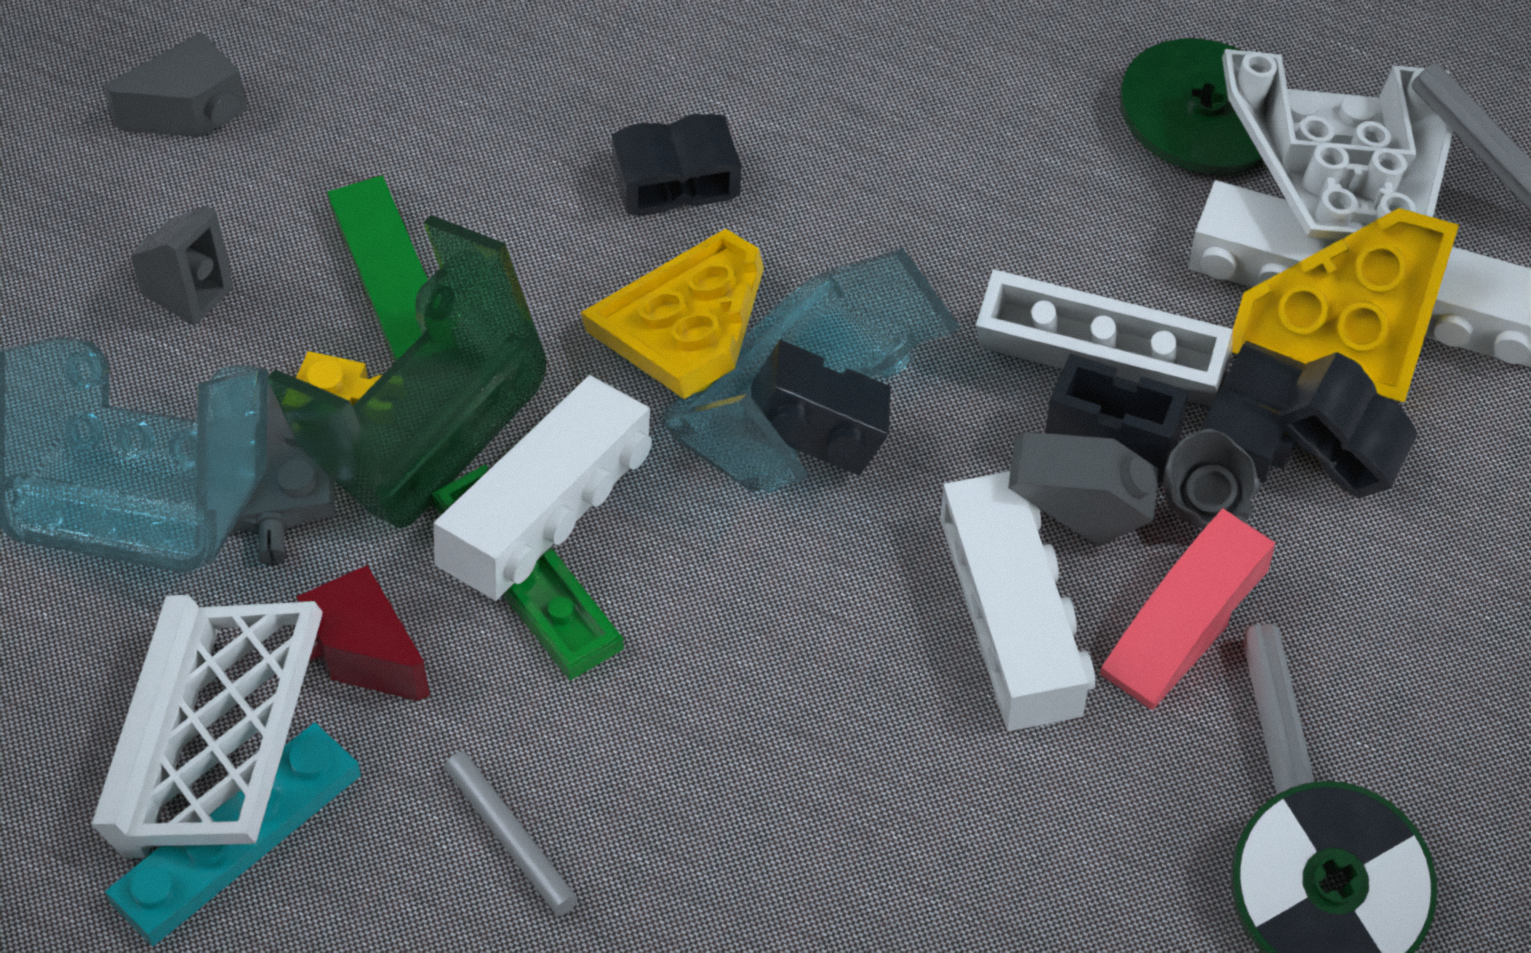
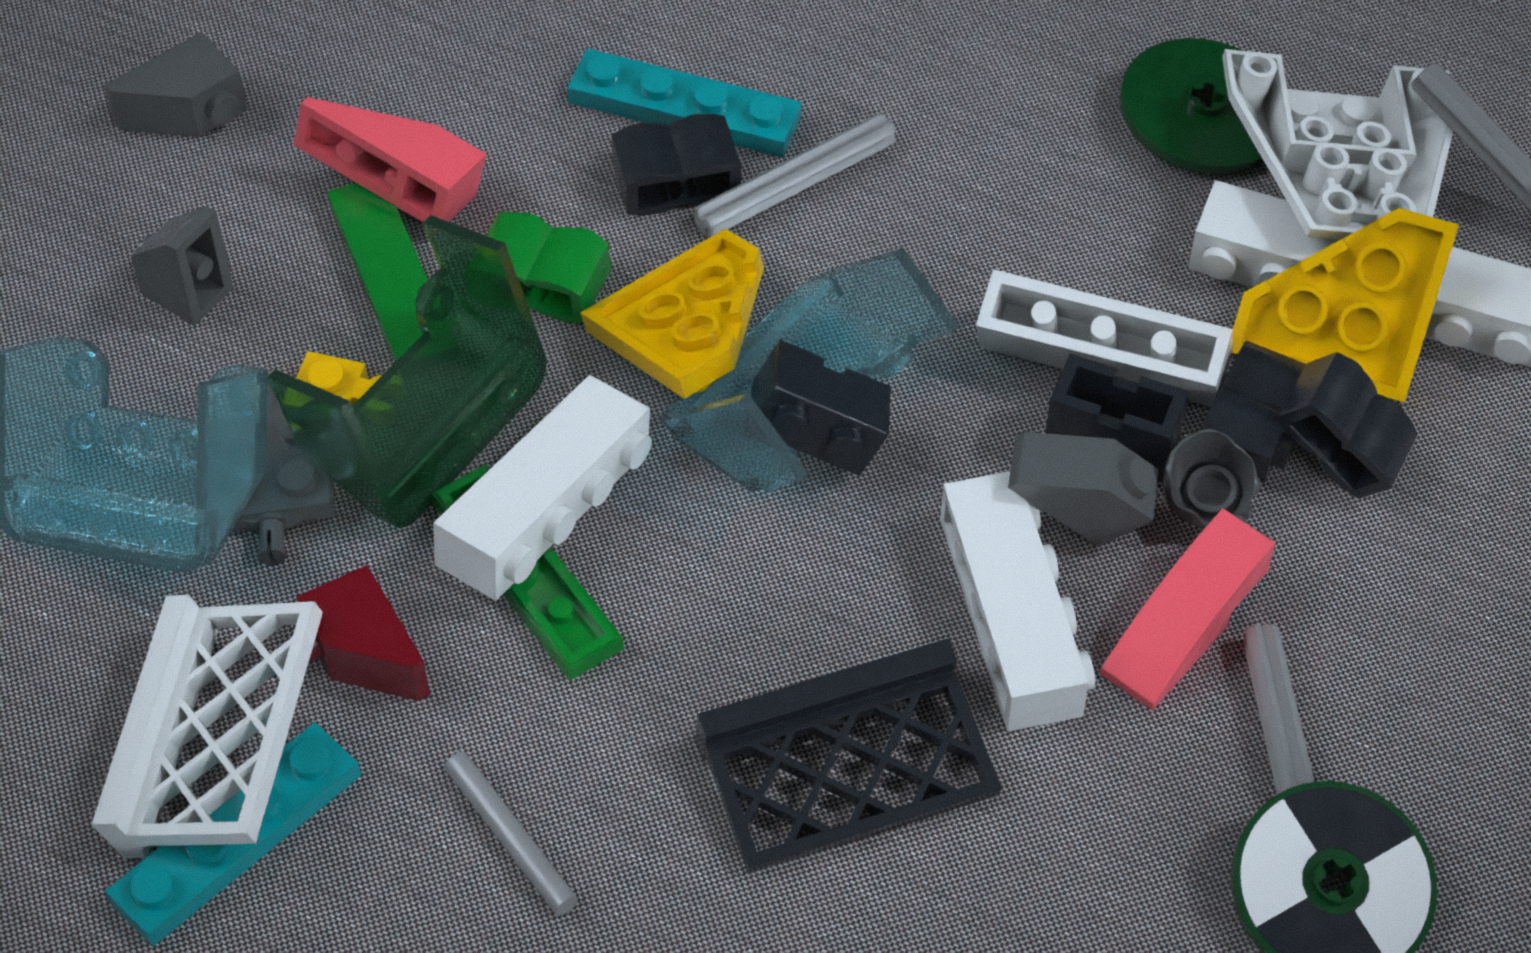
(393, 156): none -> coral slope
(555, 265): none -> green brick
(667, 95): none -> teal plate
(794, 175): none -> light grey axle
(829, 702): none -> black fence

